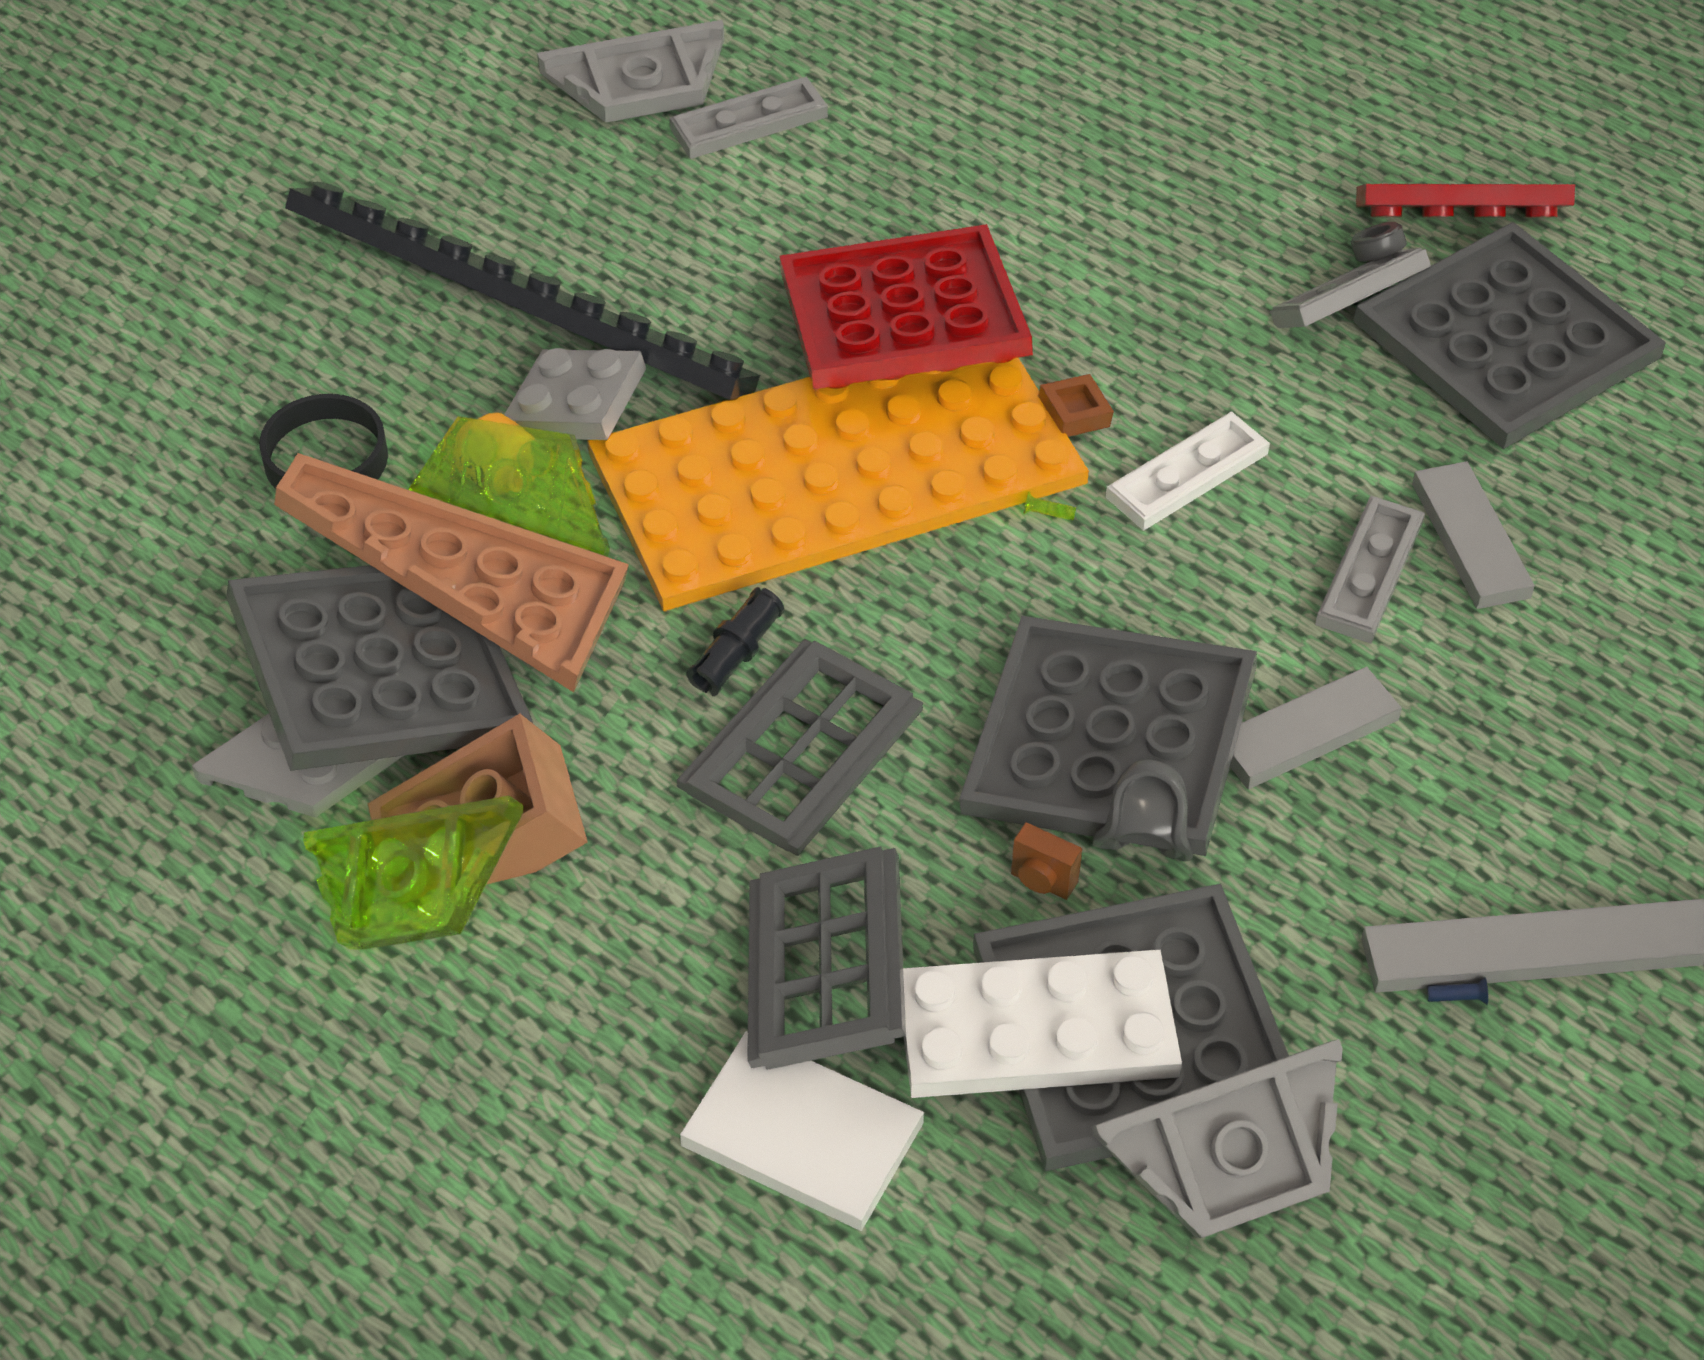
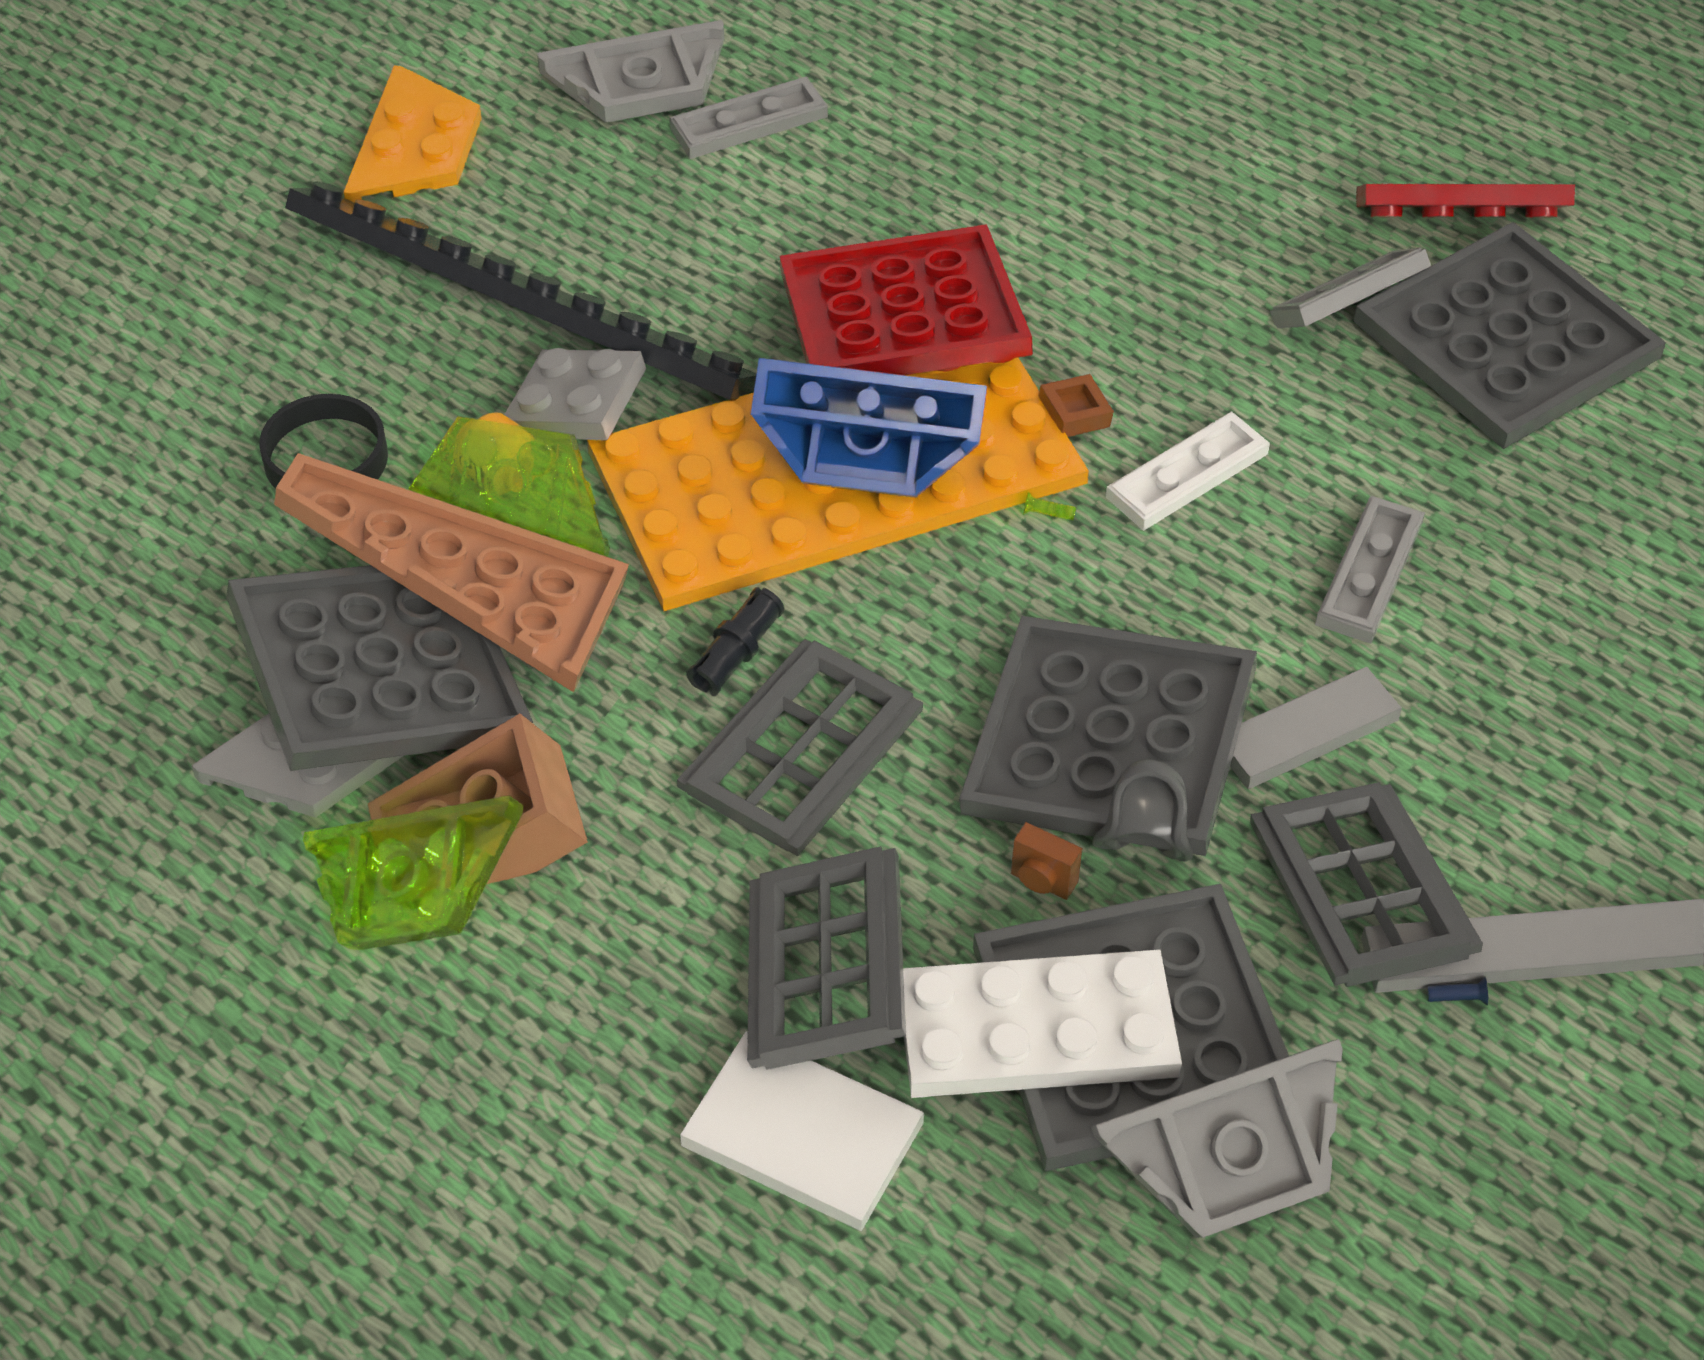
(414, 138): none -> light orange wing
(866, 425): none -> blue wedge
(1322, 920): none -> dark grey piece
(1378, 241): dark grey tile -> none
(1473, 535): light grey tile -> none

